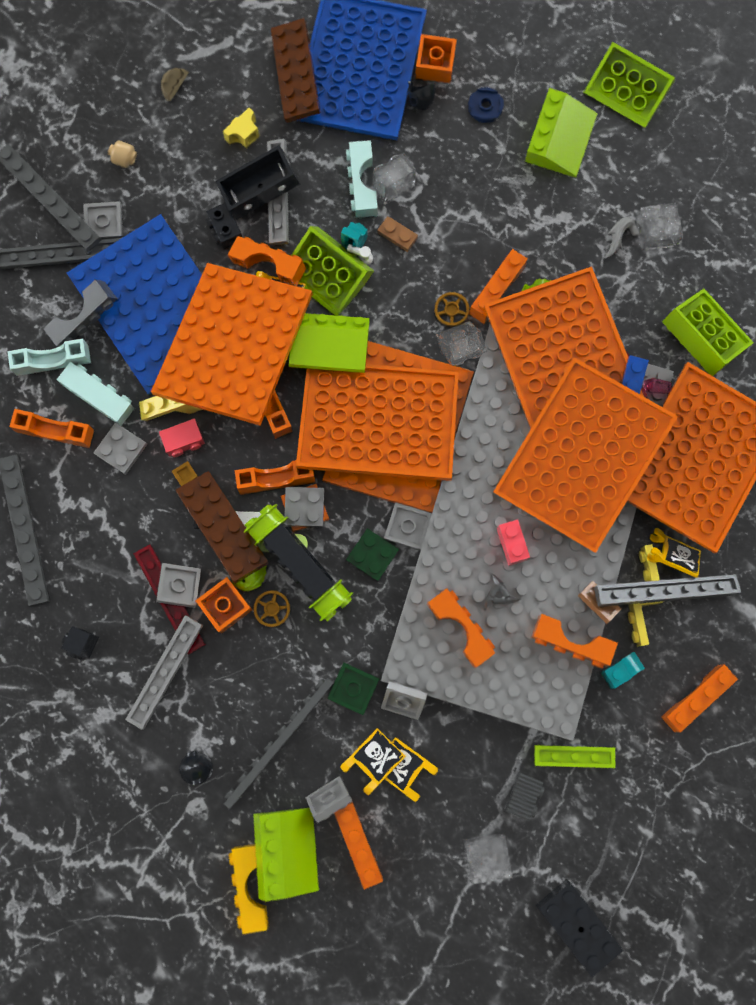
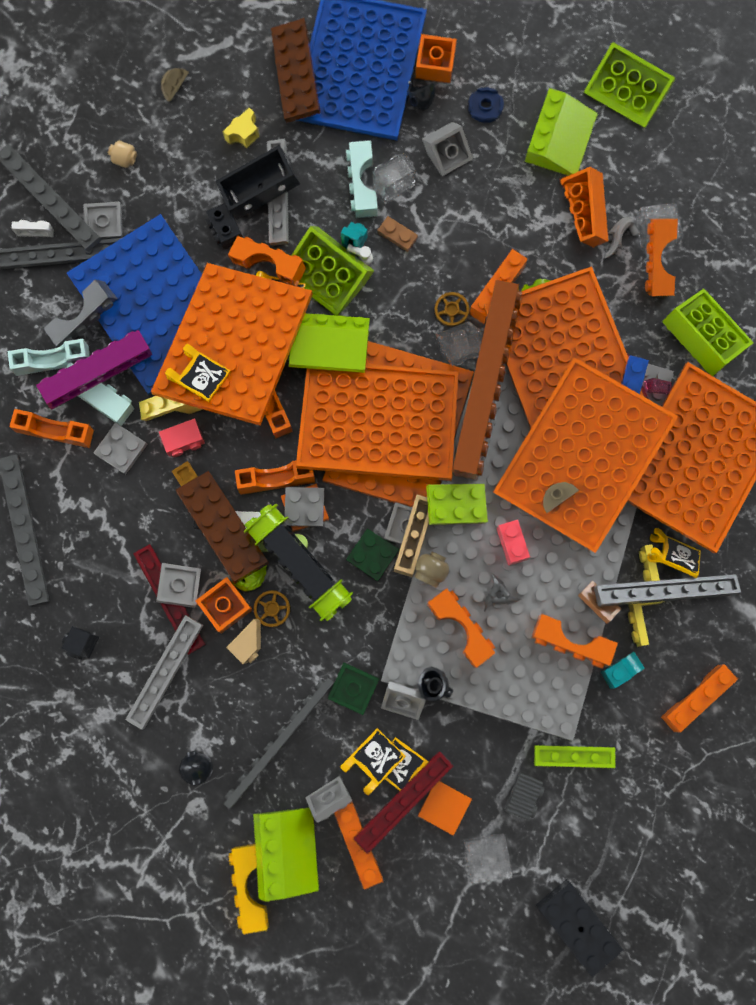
(33, 229): none -> white plate
(94, 369): none -> magenta brick
(201, 375): none -> flag
(247, 643): none -> tan slope
(402, 802): none -> dark red tile
(413, 537): none -> tan brick
(432, 569): none -> dark tan piece
(435, 686): none -> black helmet
(444, 807): none -> orange tile
(447, 148): none -> light grey slope
(456, 504): none -> lime plate
(486, 379): none -> dark orange brick
(557, 494): none -> dark tan plate
(587, 205): none -> orange wedge
(661, 233): none -> orange arch

